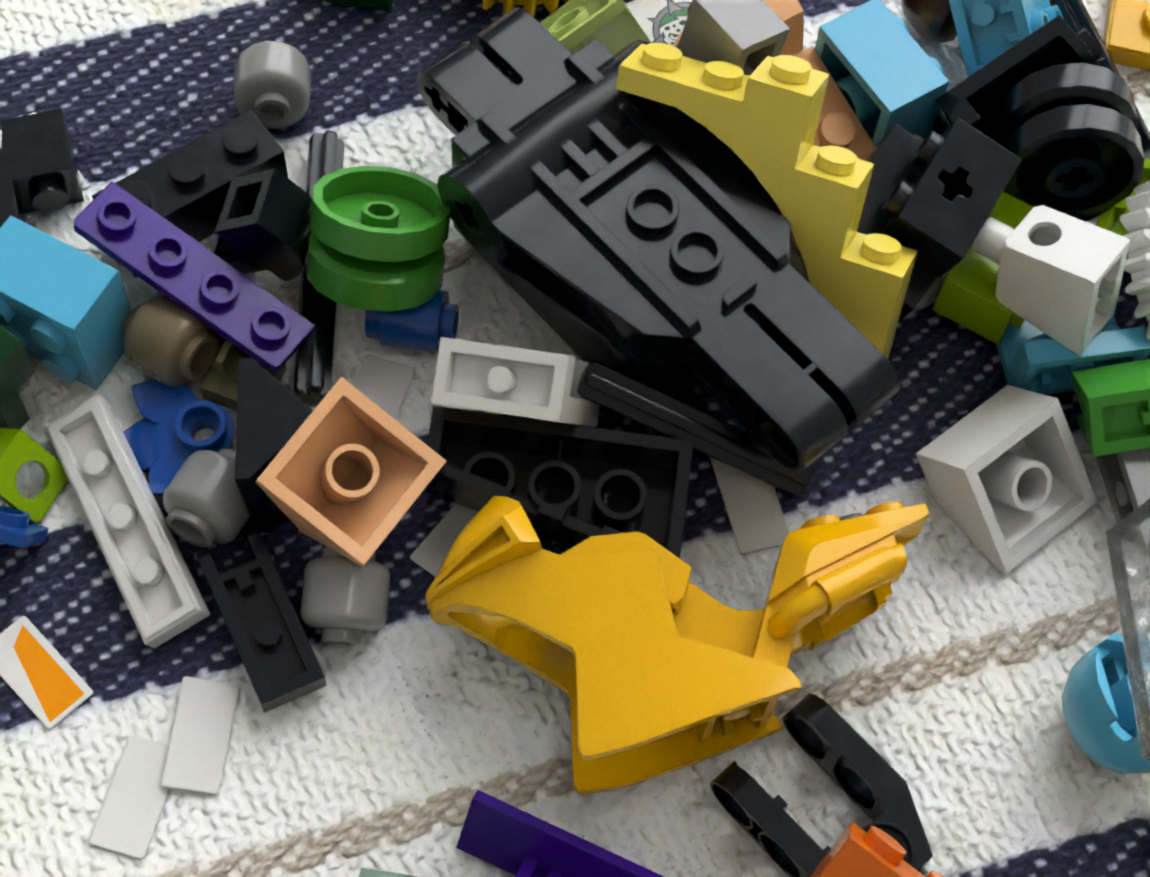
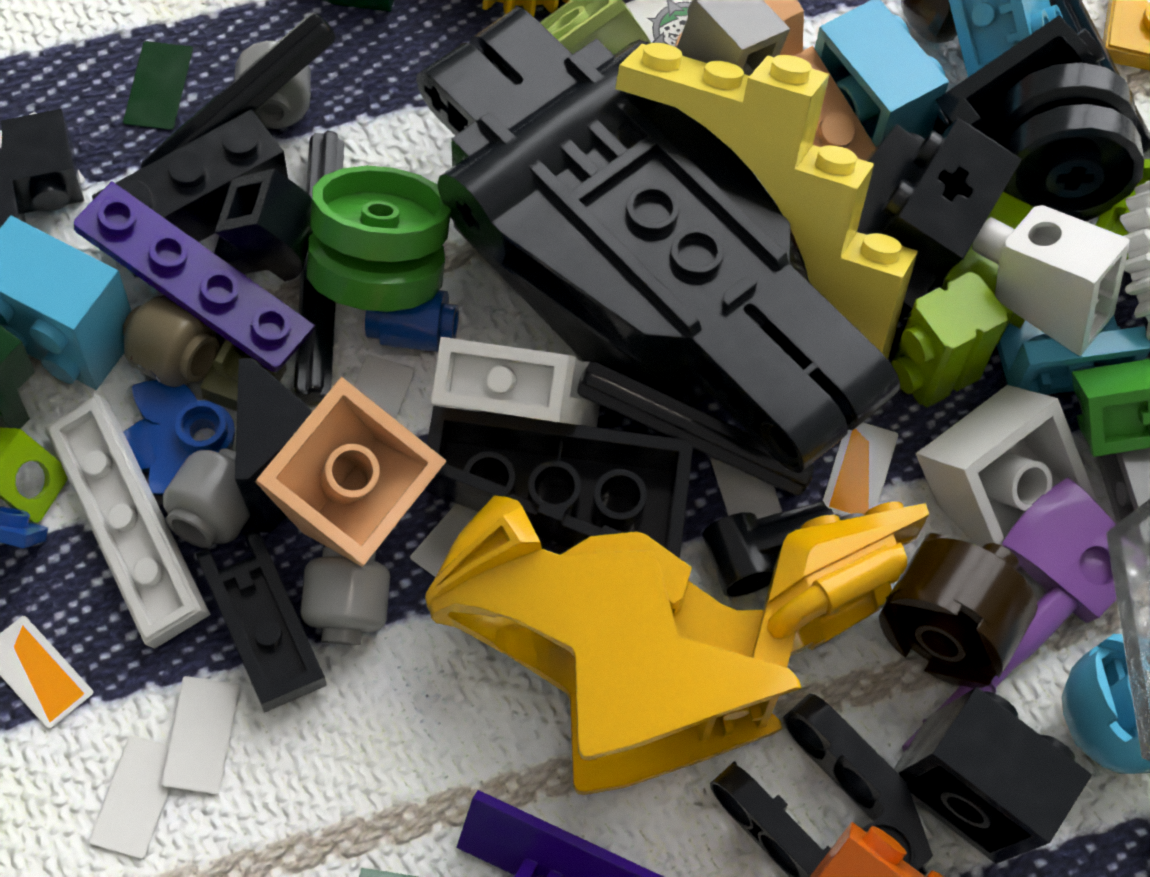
(158, 85): none -> dark green sticker
(255, 84): none -> black axle
(748, 547): none -> black piece
(860, 469): none -> sticker
(949, 339): none -> lime brick
(960, 609): none -> dark brown brick
(991, 775): none -> black brick
(1067, 553): none -> medium lavender piece

